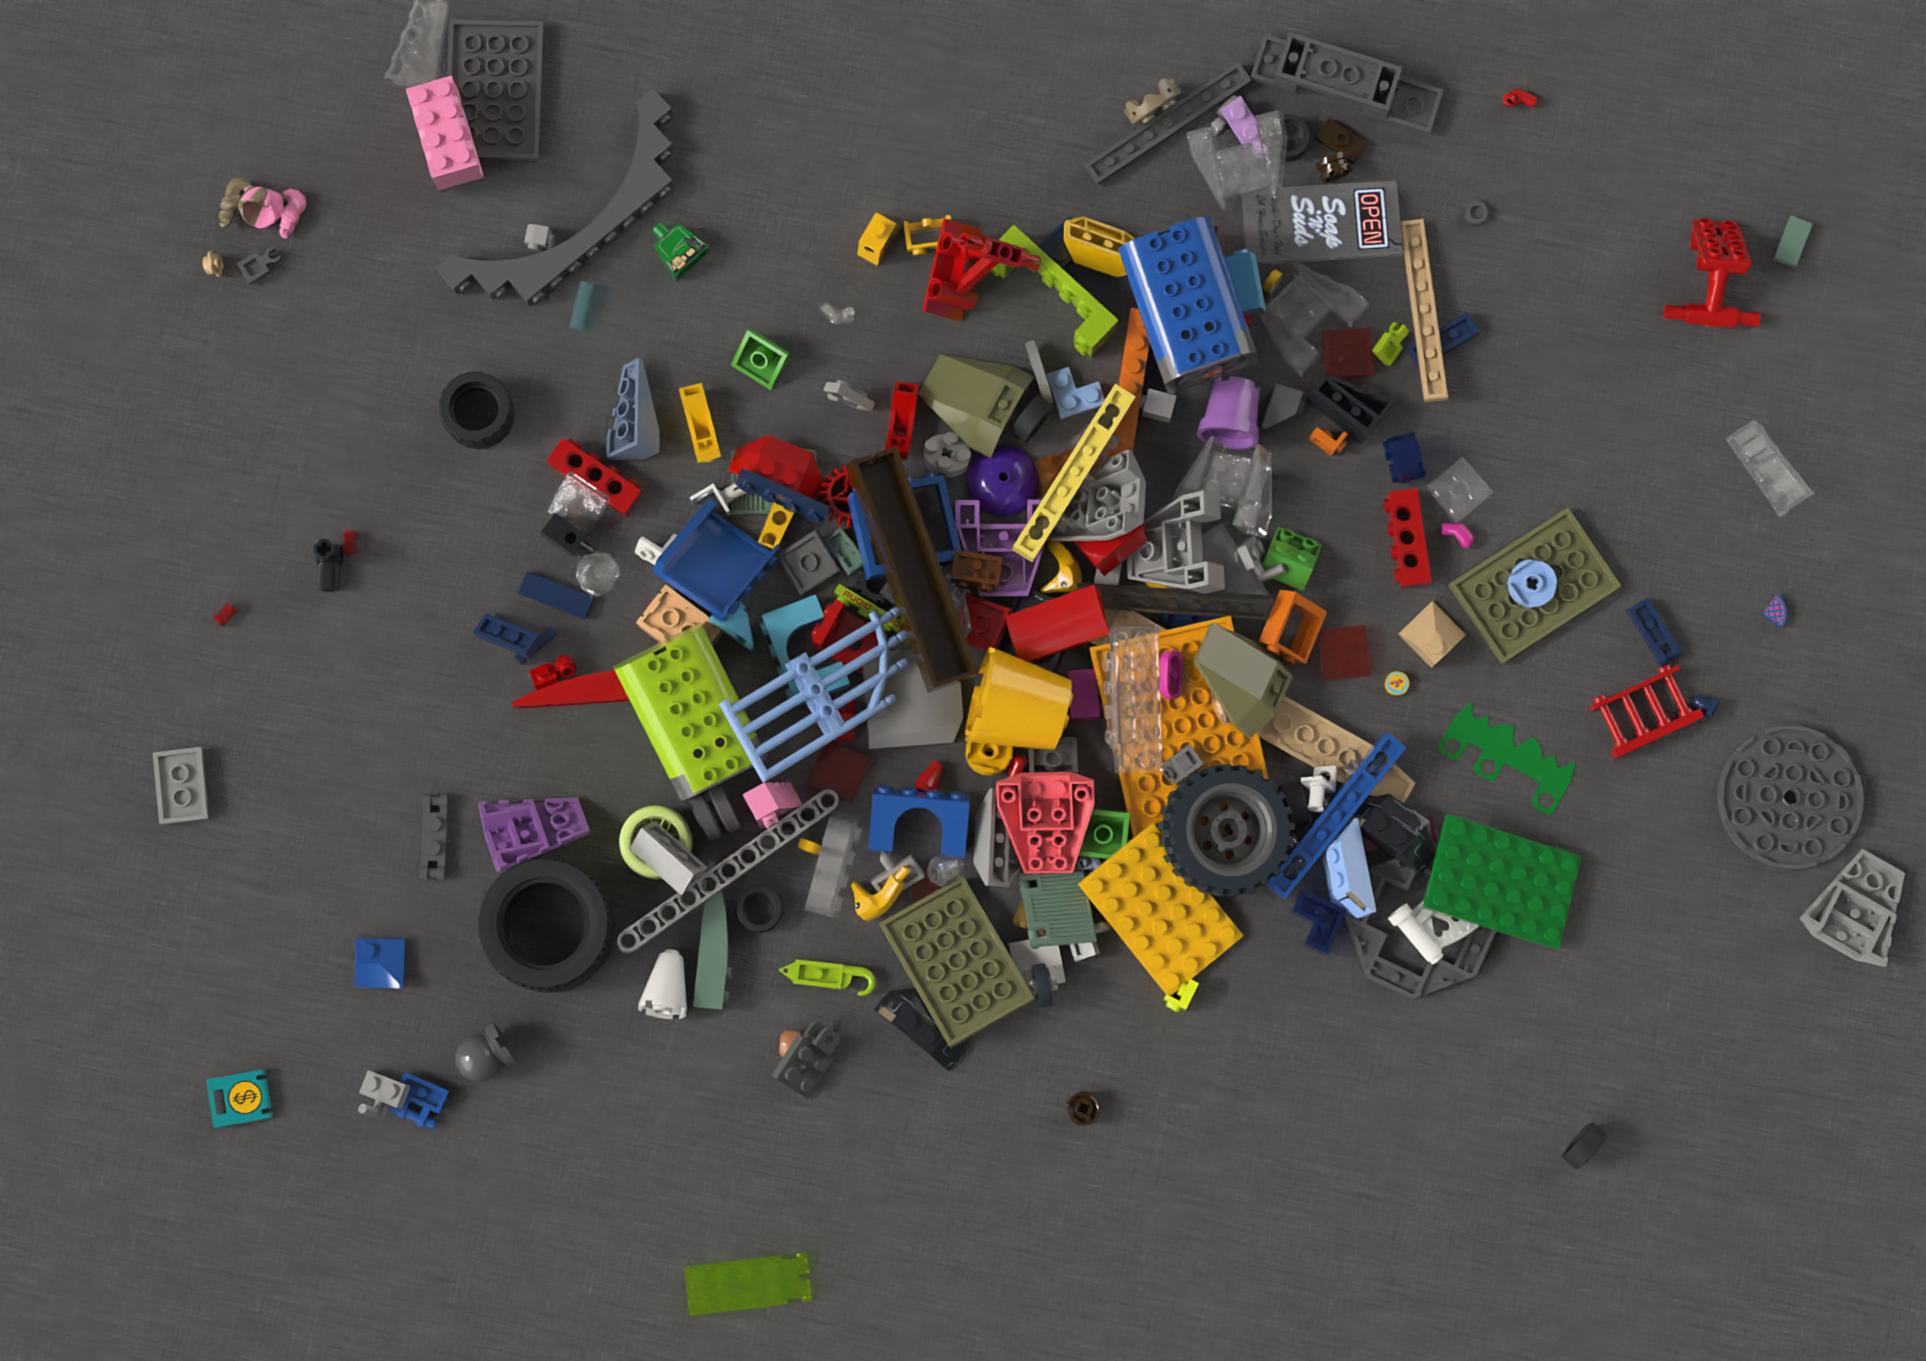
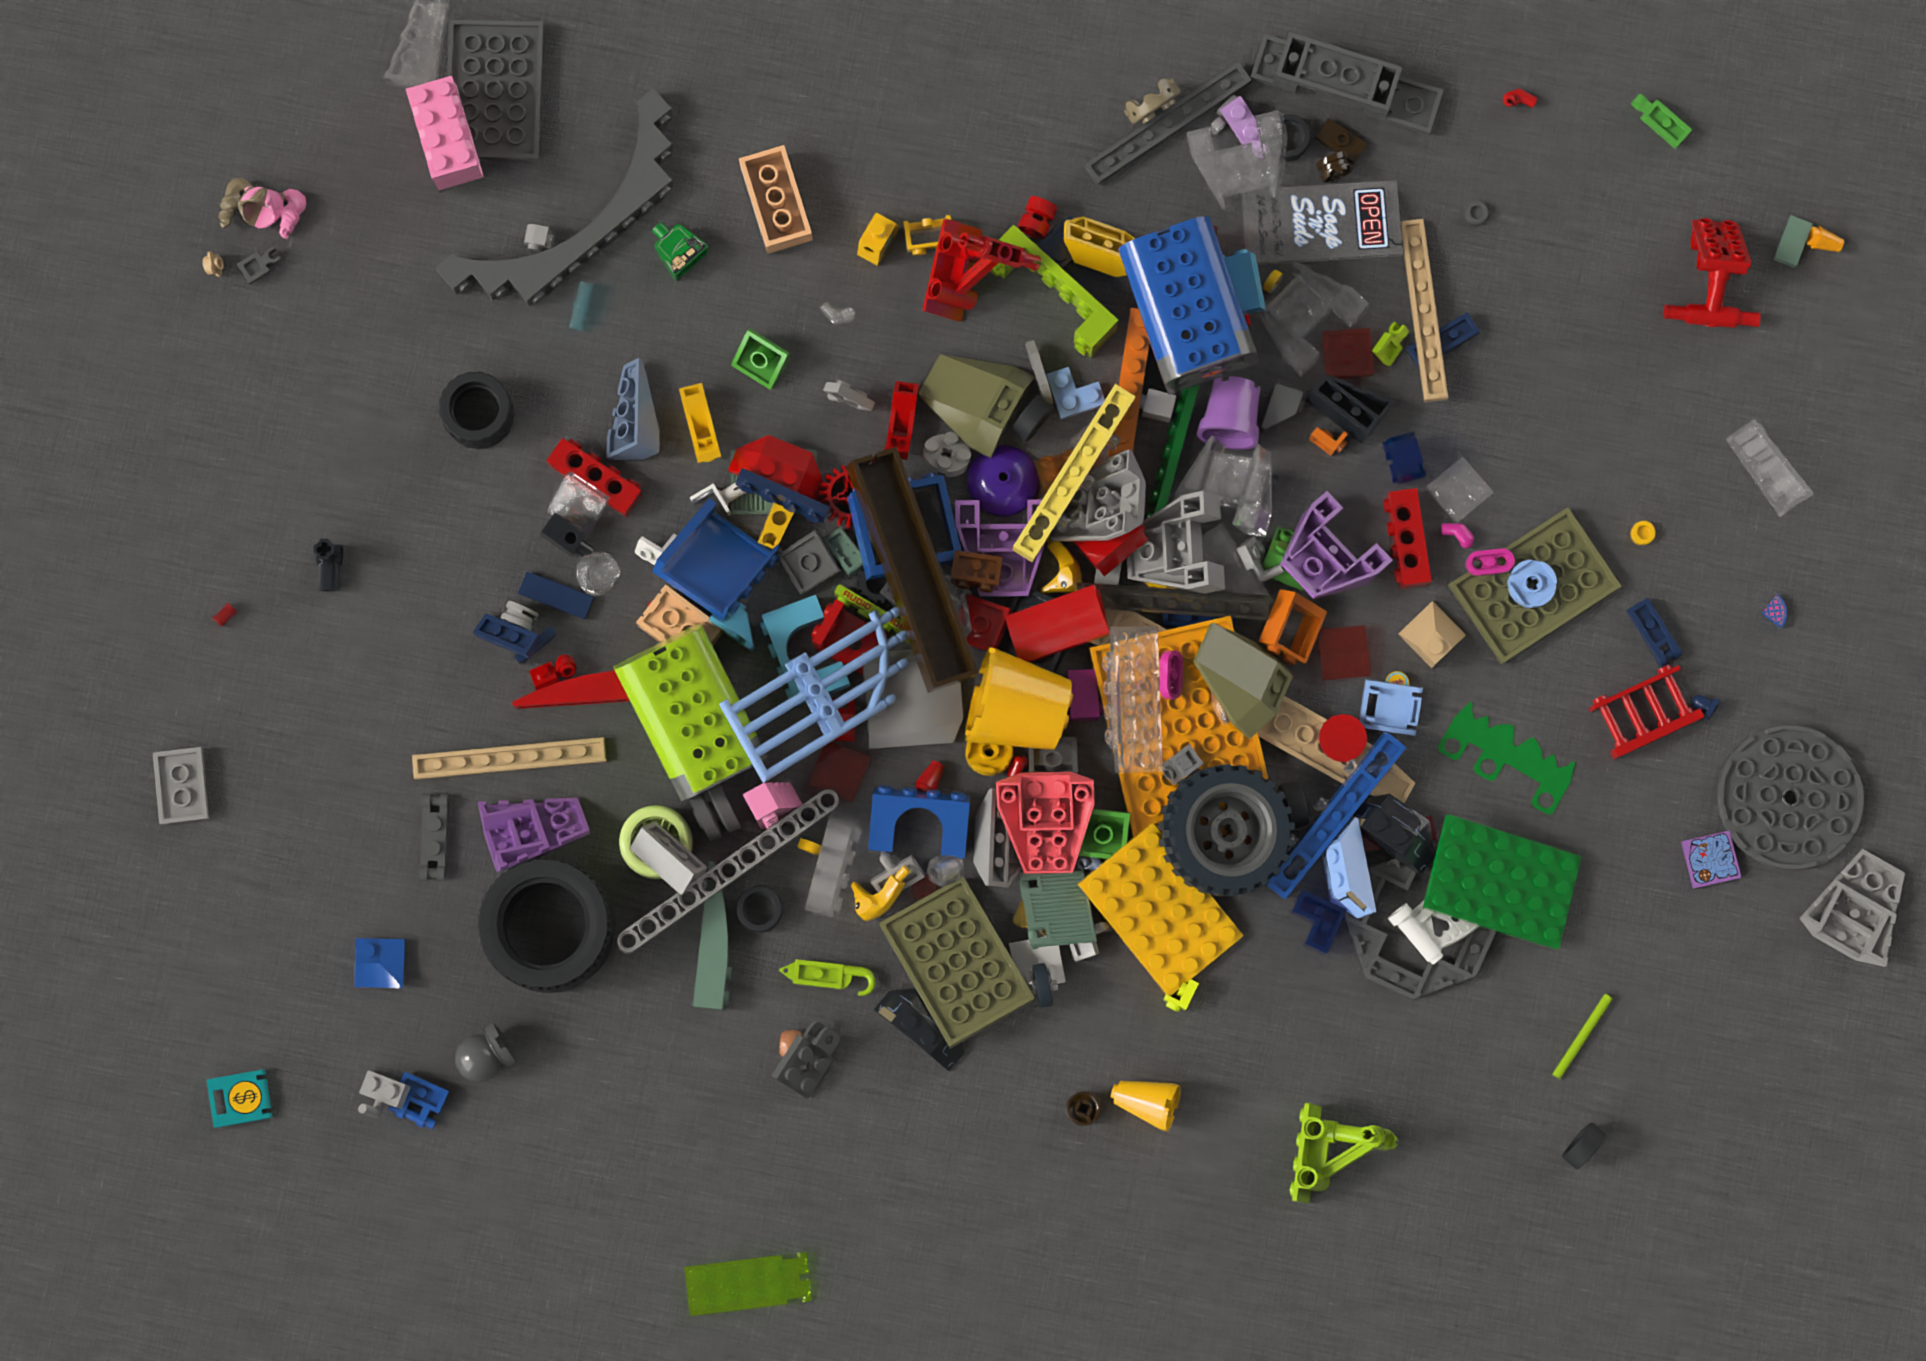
(348, 543): red piece -> none
(509, 758): none -> tan tile
(519, 615): none -> light grey wheel
(666, 987): white cone -> none
(775, 199): none -> light nougat brick
(1040, 210): none -> red wheel
(1148, 1101): none -> yellow cone
(1172, 450): none -> green plate
(1315, 1147): none -> lime plate
(1319, 785): white bracket -> none
(1321, 560): none -> medium lavender wedge
(1342, 738): none -> red tile
(1394, 707): none -> light blue container
(1489, 562): none -> dark pink plate
(1582, 1036): none -> lime bar
(1643, 533): none -> yellow tile
(1662, 120): none -> bright green plate
(1711, 859): none -> tile
(1824, 240): none -> light orange cone

